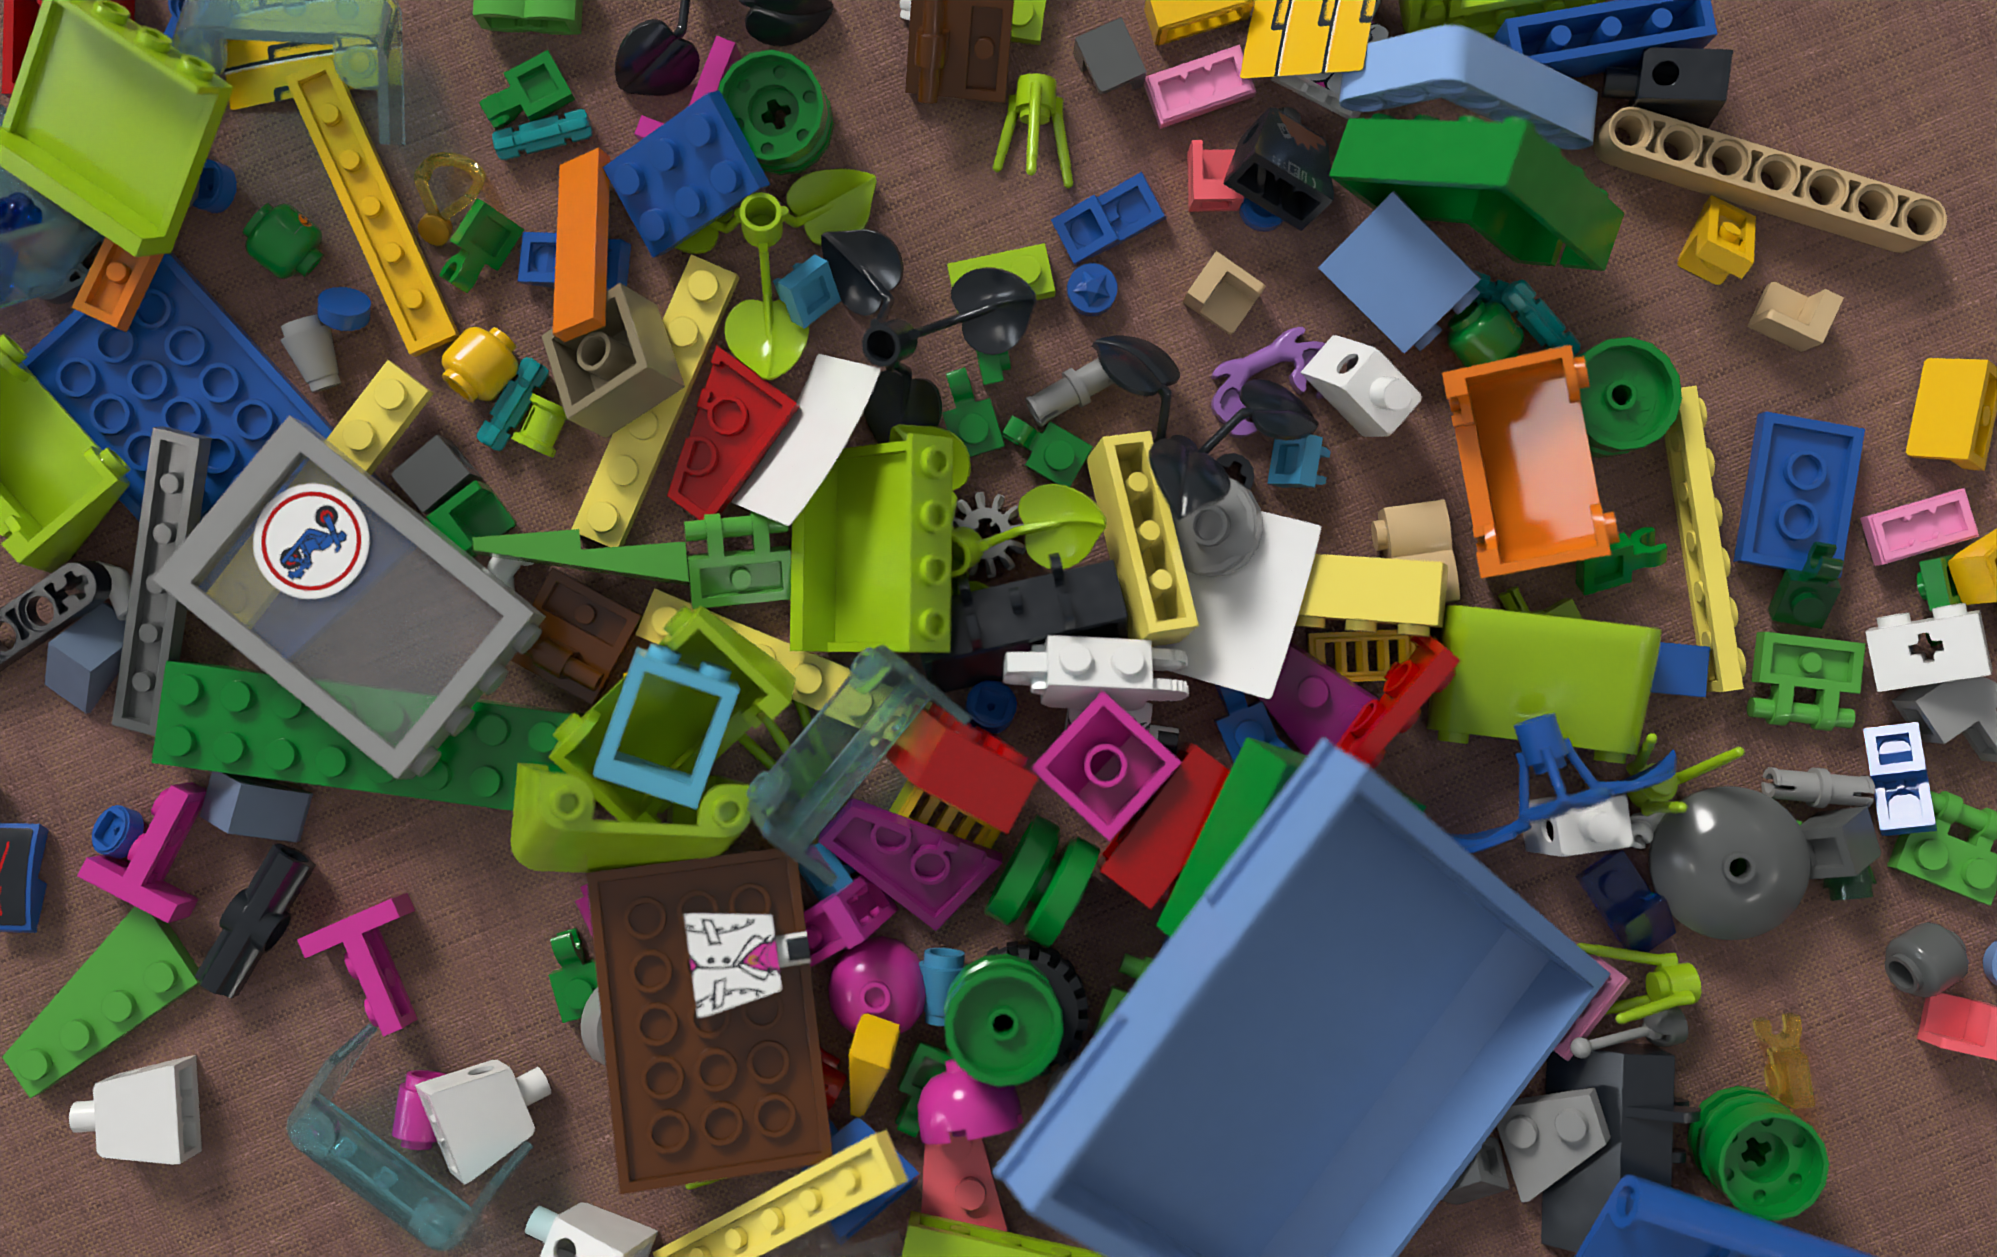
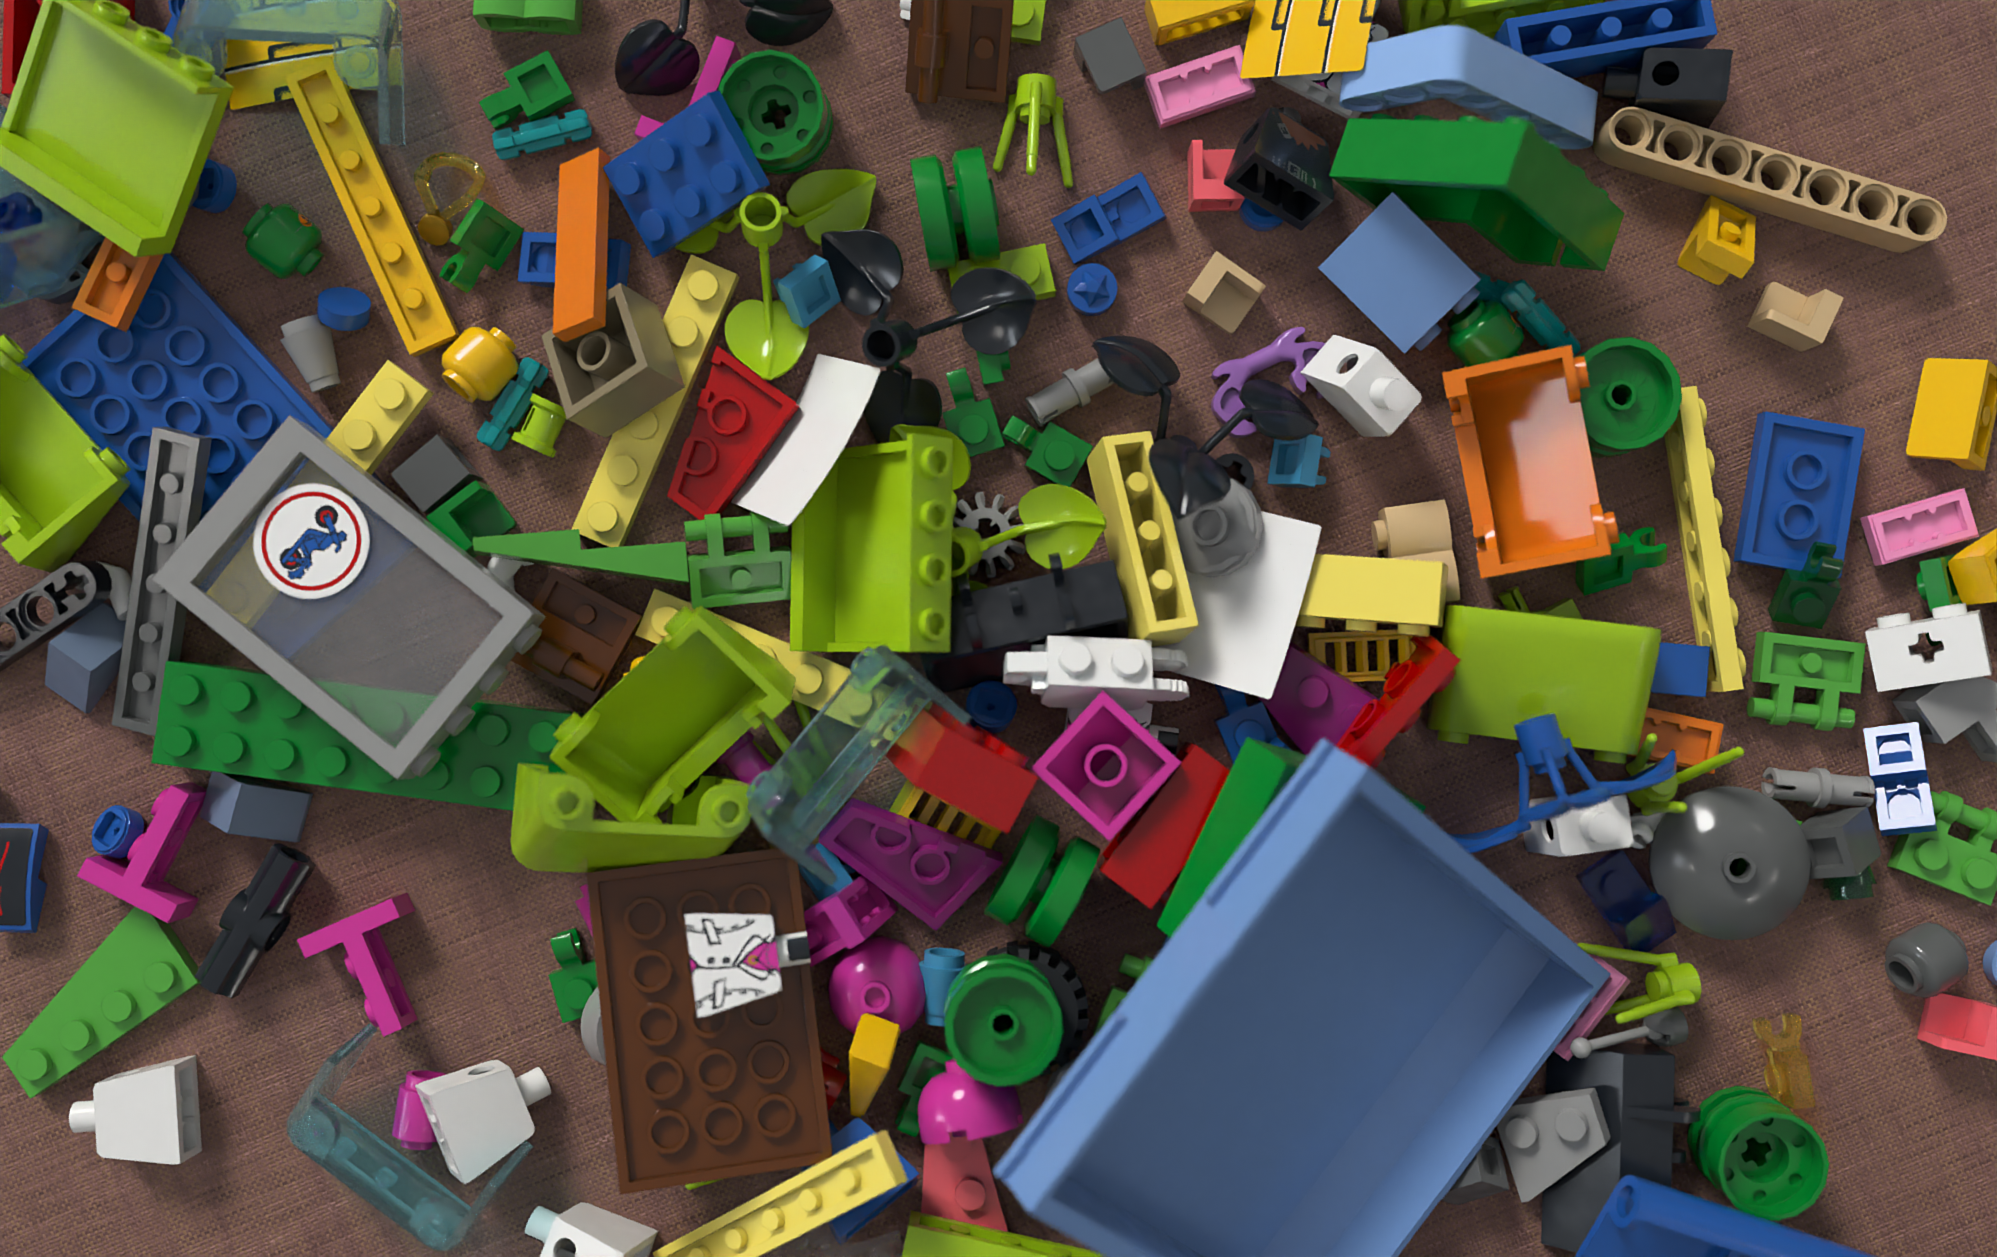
(650, 776): medium azure window -> none
(744, 759): none -> magenta bush
(956, 208): none -> green wheel
(1689, 737): none -> orange plate

